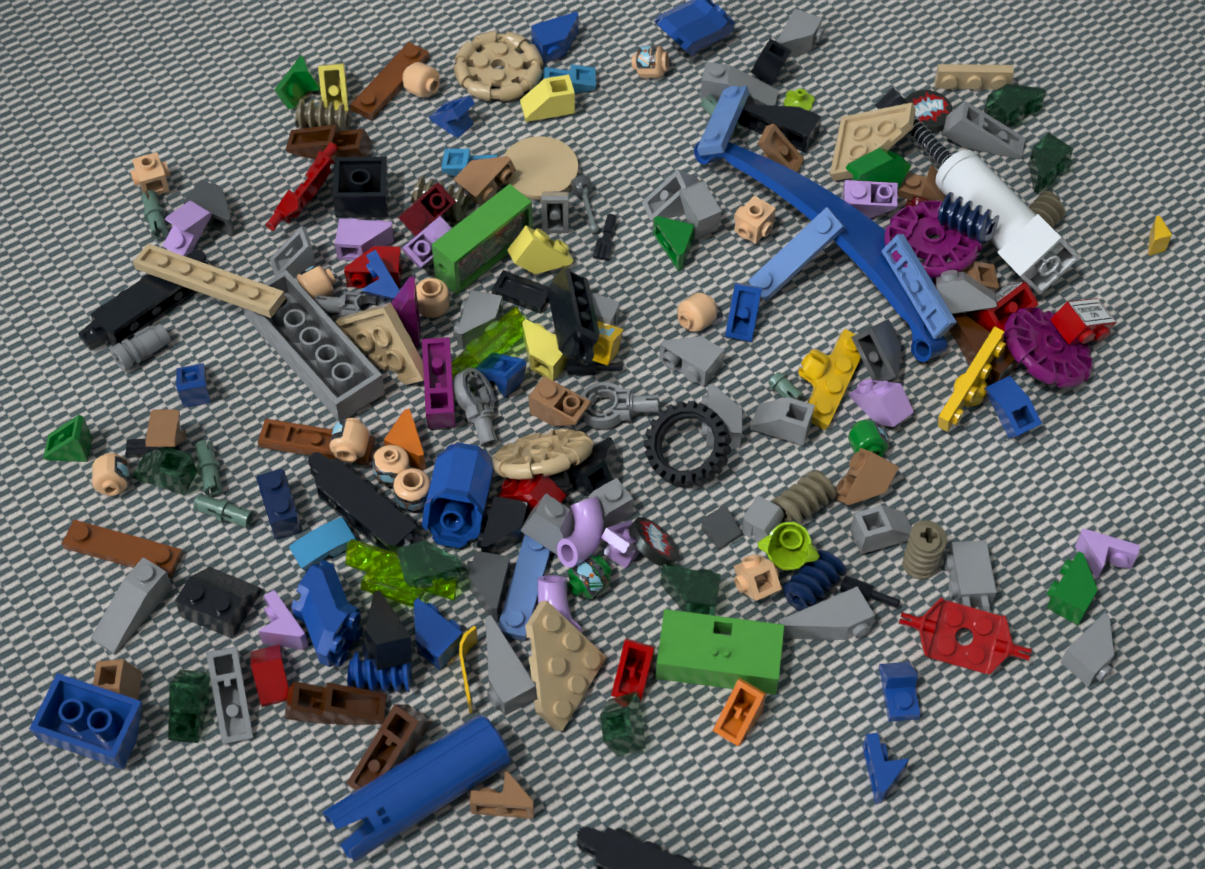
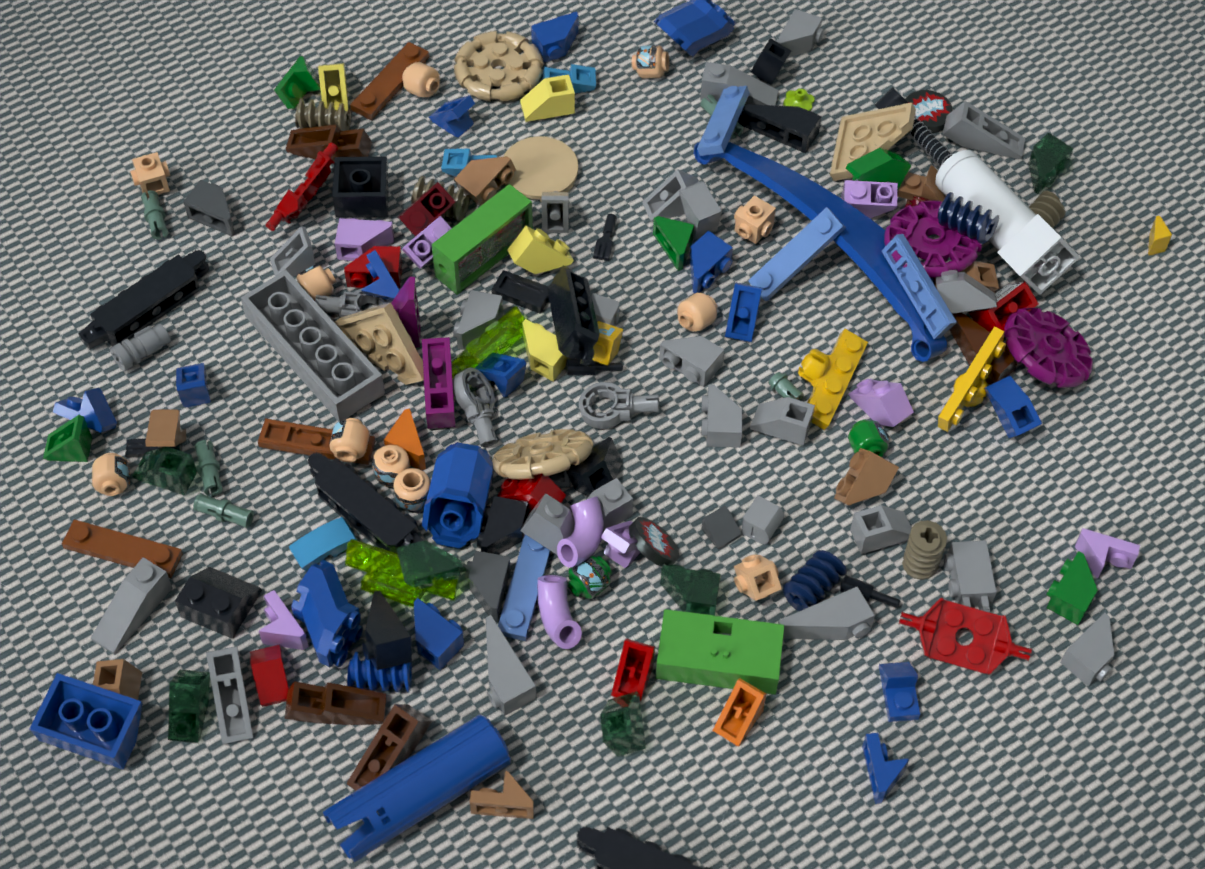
(91, 407): none -> blue slope
(187, 227): lavender slope -> none
(209, 280): tan plate -> none
(279, 504): dark blue brick -> none
(432, 297): light nougat head -> none
(468, 641): yellow piece -> none
(556, 403): medium nougat slope -> none
(560, 664): tan plate -> none
(582, 188): hinge -> none
(665, 421): black tyre -> none
(708, 259): none -> blue slope
(779, 148): medium nougat slope -> none
(789, 546): lime hat -> none
(805, 497): dark tan piece -> none
(880, 351): dark grey slope -> none
(972, 76): tan plate -> none
(1014, 103): clear green slope -> none
(1083, 321): red brick -> none

